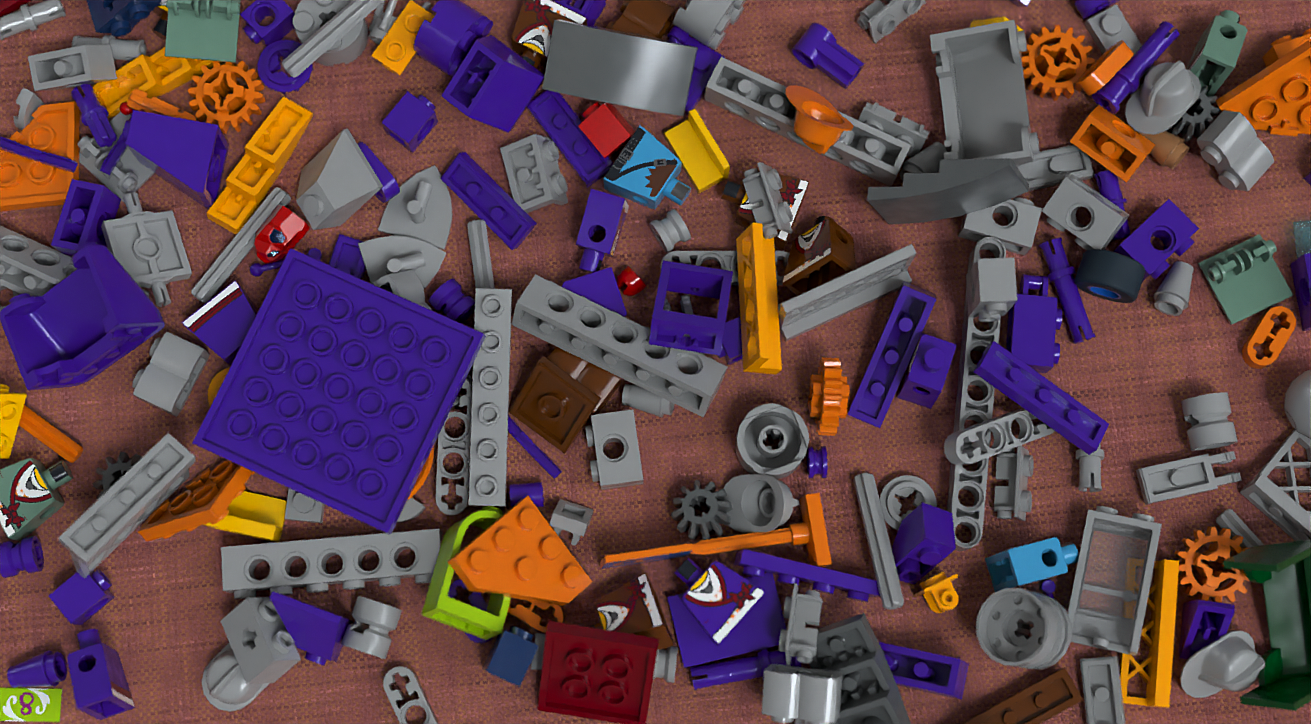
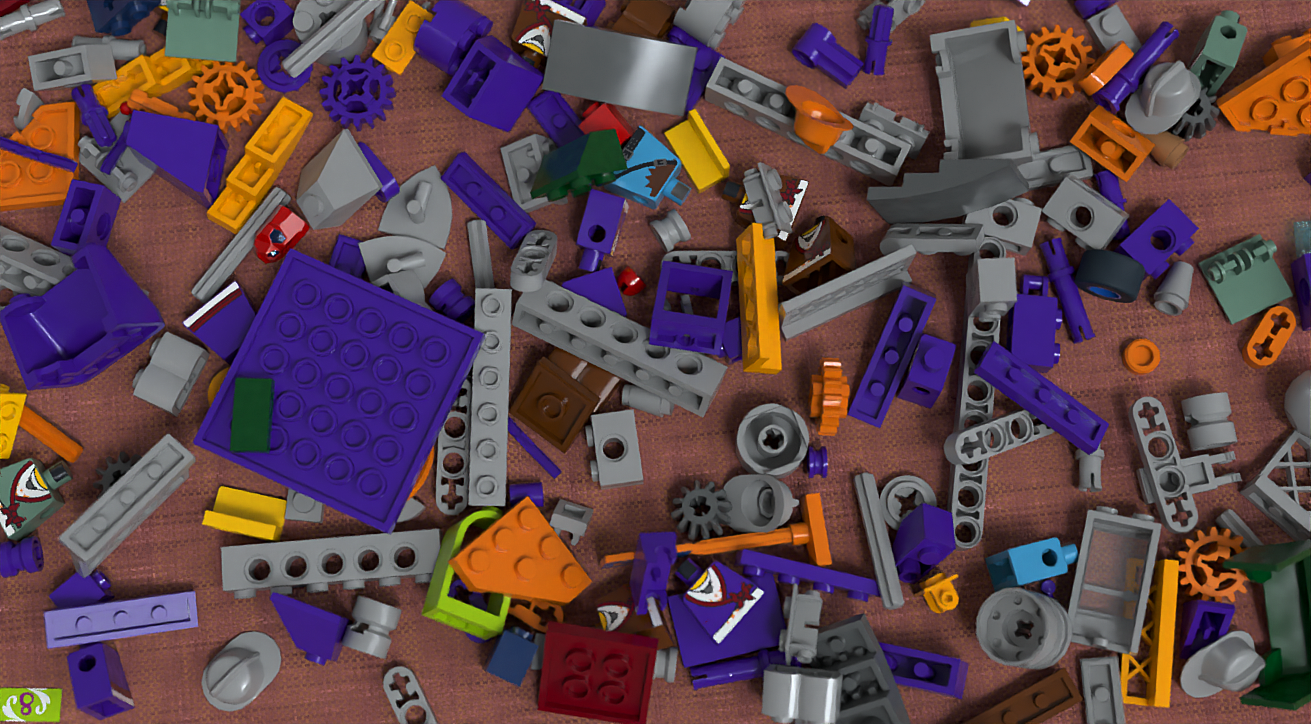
(39, 671): dark purple cone -> none
(120, 618): none -> plate
(148, 247): light grey plate -> none
(201, 504): orange plate -> none
(252, 415): none -> dark green tile
(257, 269): dark purple hinge -> none
(260, 640): light grey brick -> none
(367, 82): none -> dark purple gear
(410, 121): dark purple brick -> none
(533, 261): none -> light grey beam
(579, 166): none -> dark green slope
(651, 568): none -> dark purple hinge
(878, 39): none -> dark purple axle
(925, 161): light grey cone -> none
(934, 238): none -> light grey plate
(1014, 497): light grey hinge -> none
(1141, 357): none -> orange tile
(1168, 463): none -> light grey beam
(1235, 151): light grey brick -> none

